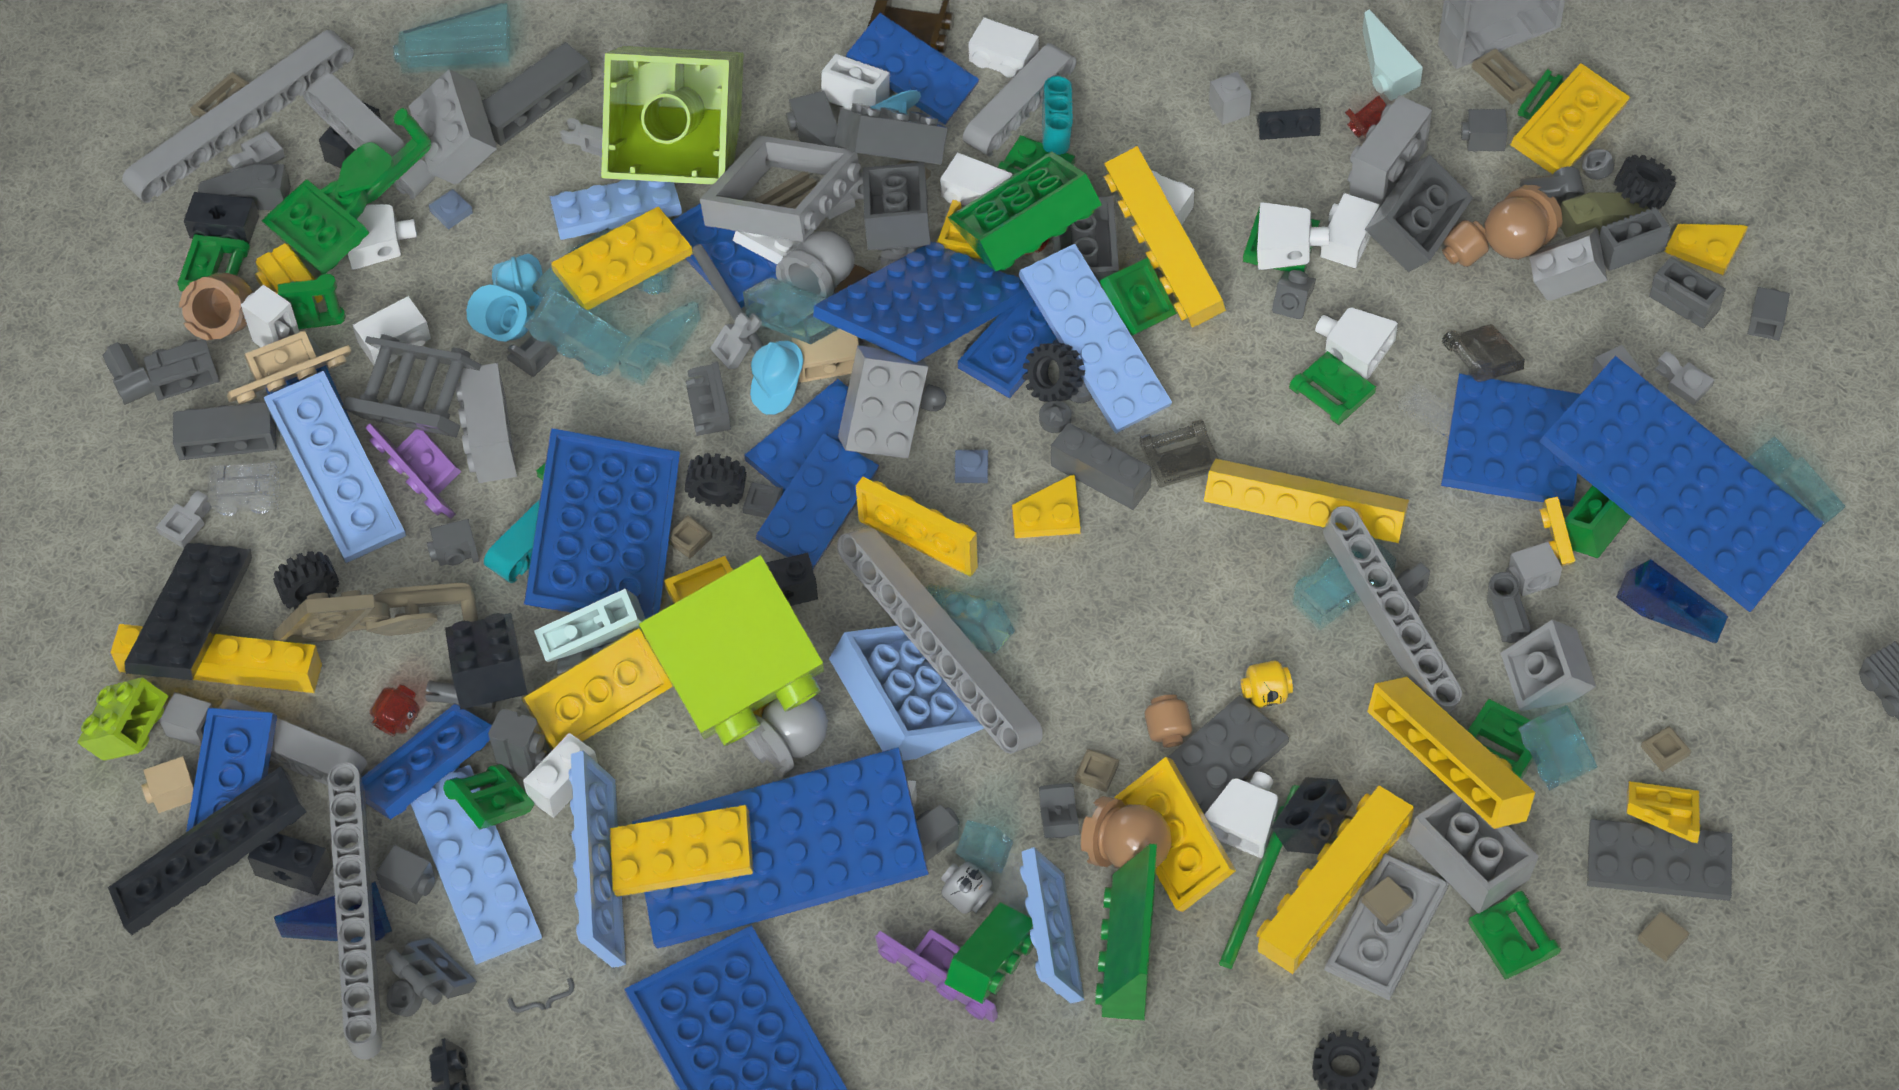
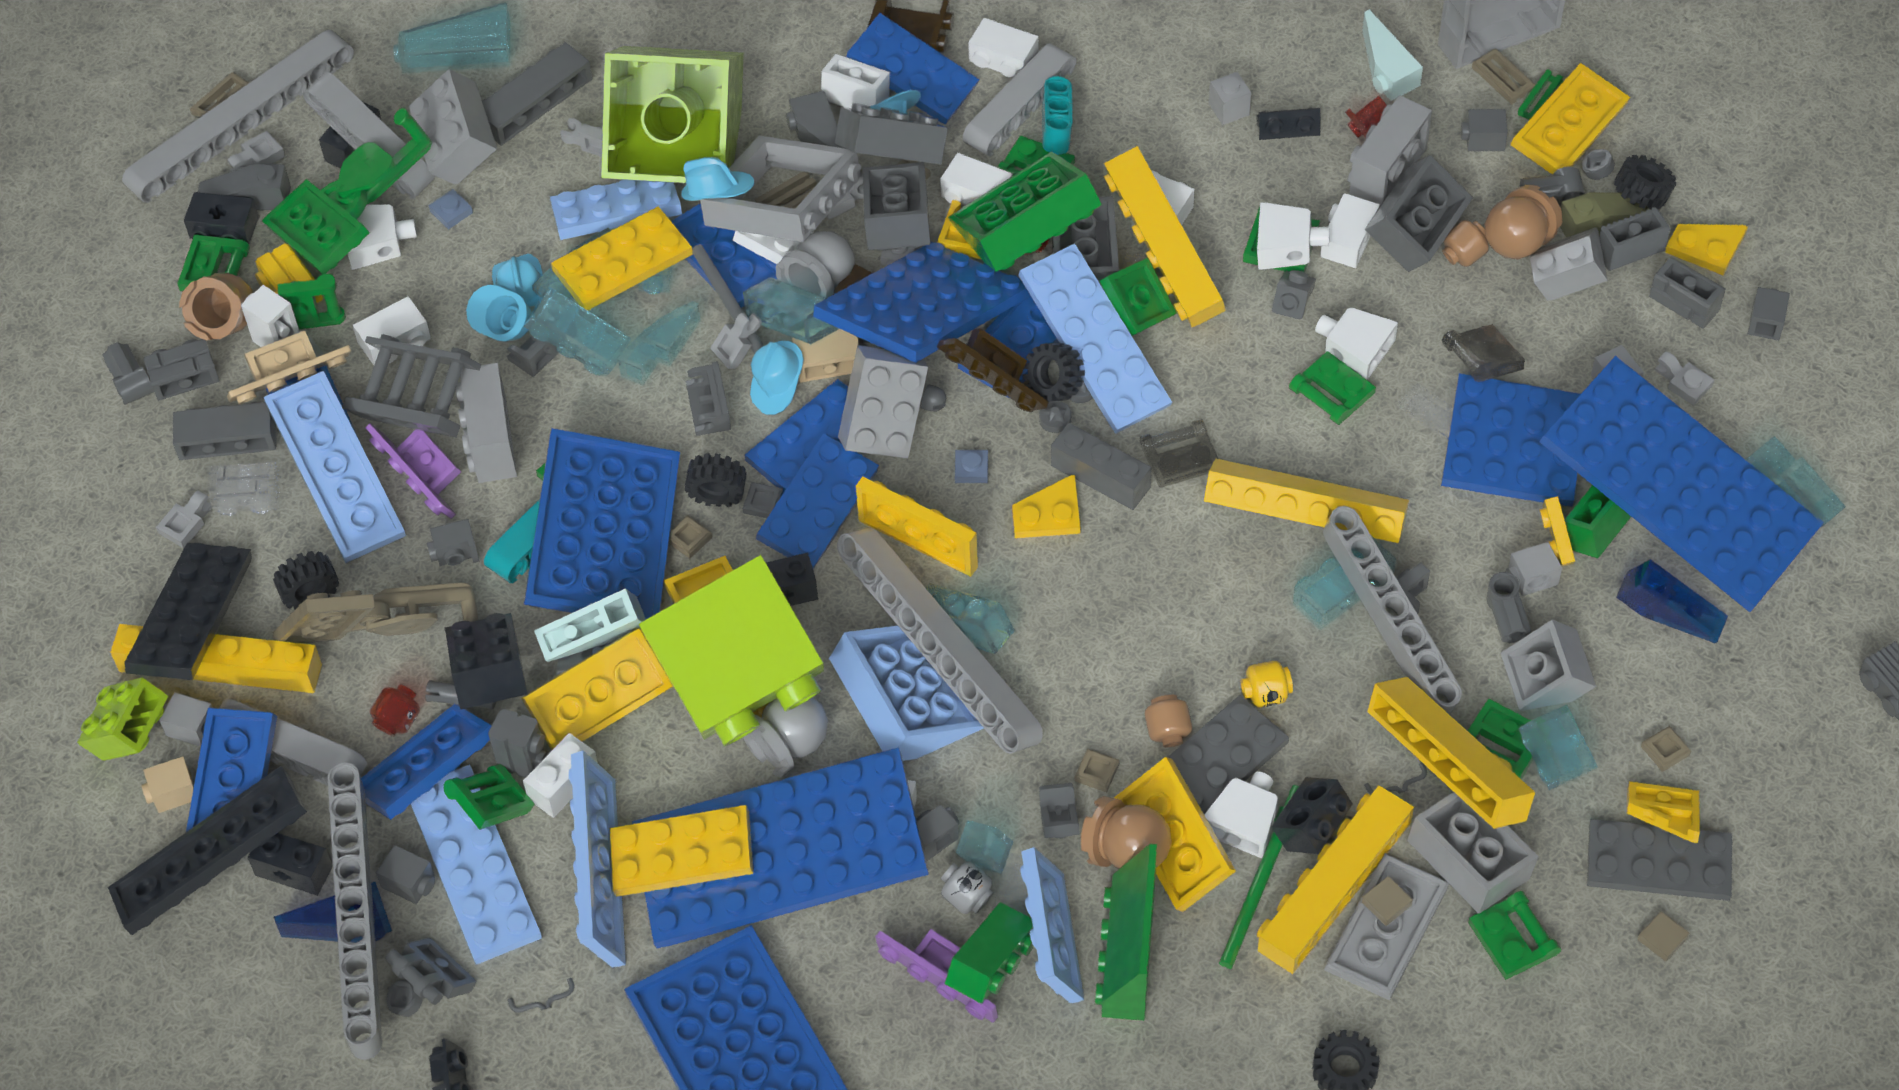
(713, 179): none -> medium azure piece
(995, 364): none -> dark brown bracket
(1406, 783): none -> dark grey piece

